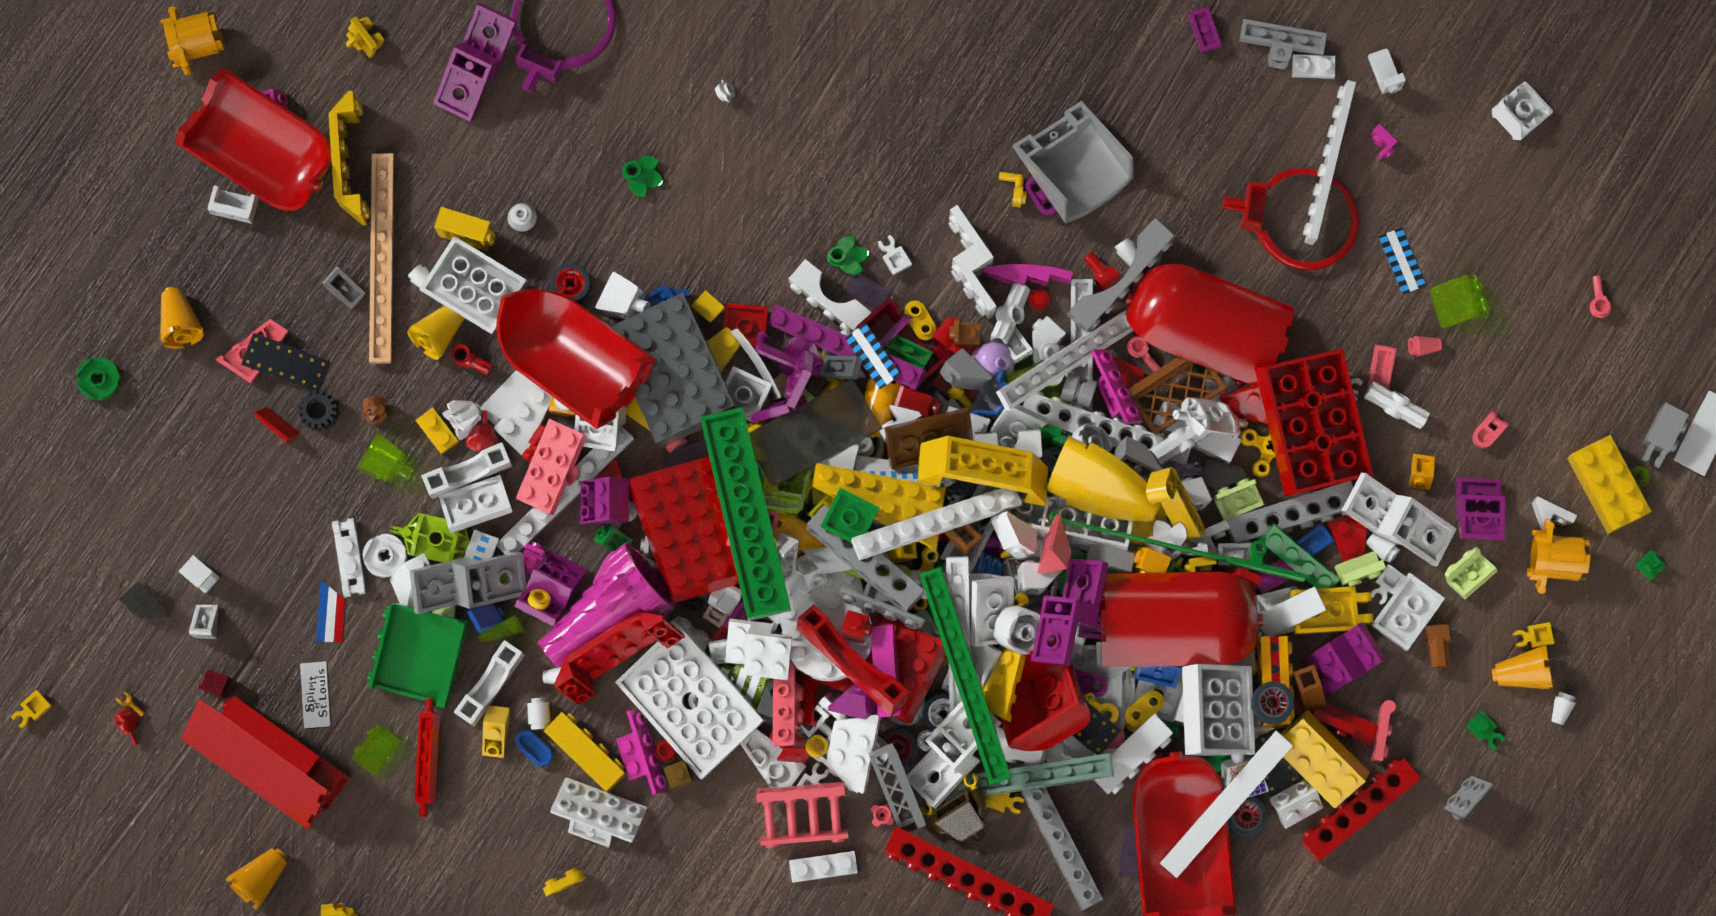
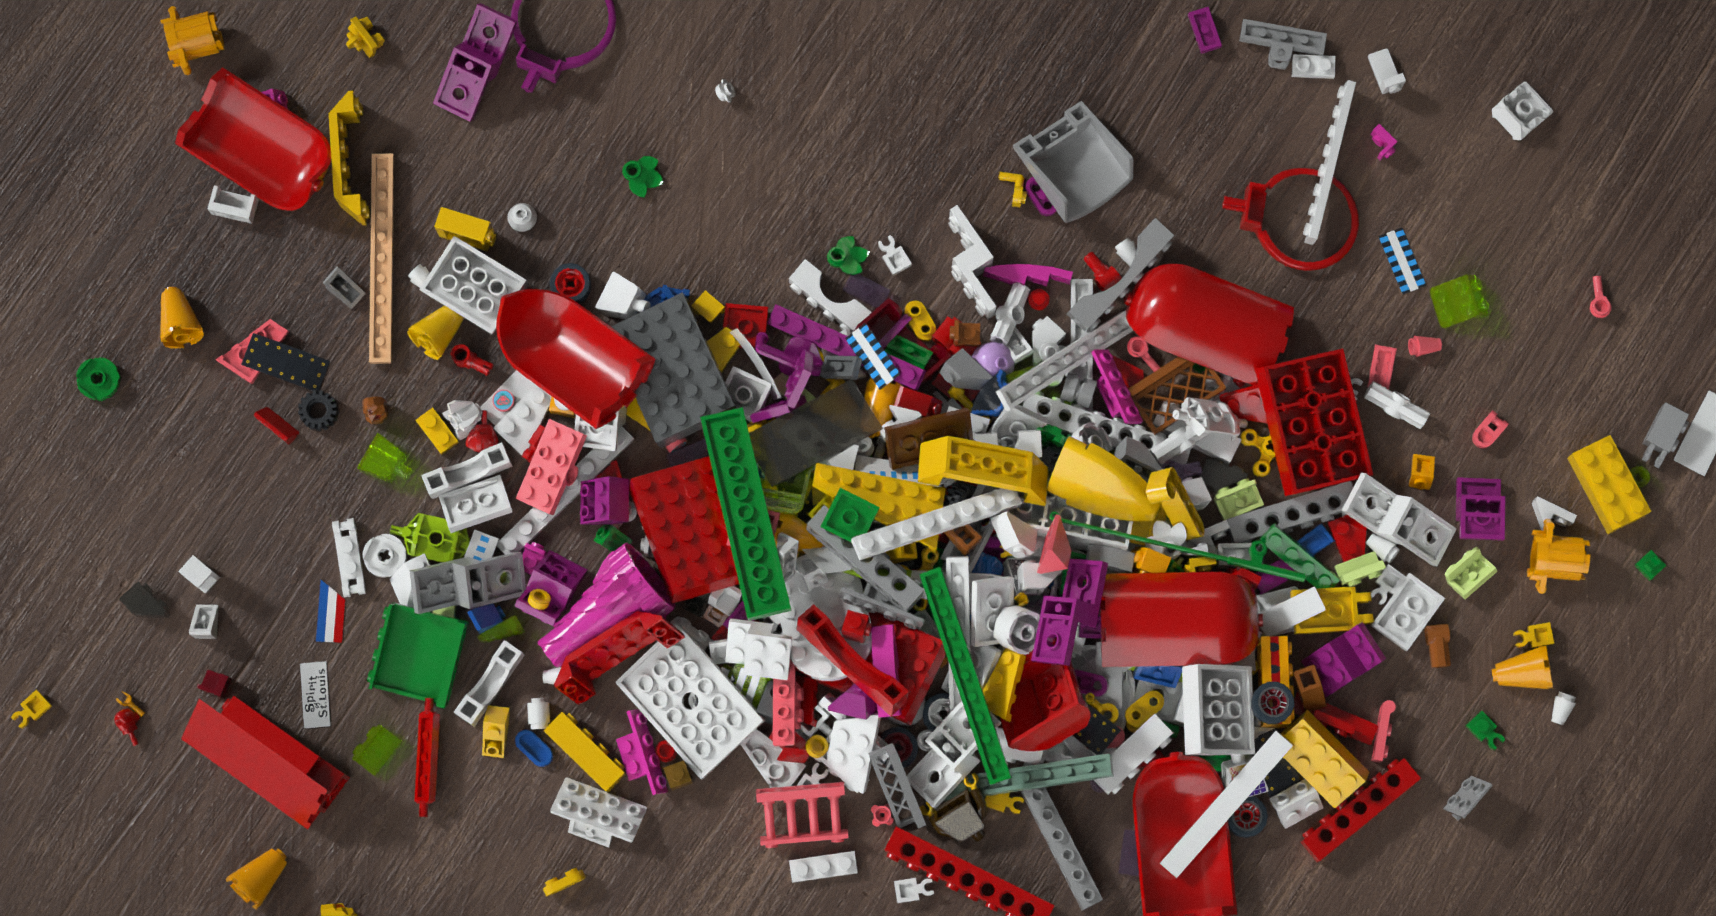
(503, 400): none -> tile
(909, 890): none -> white plate

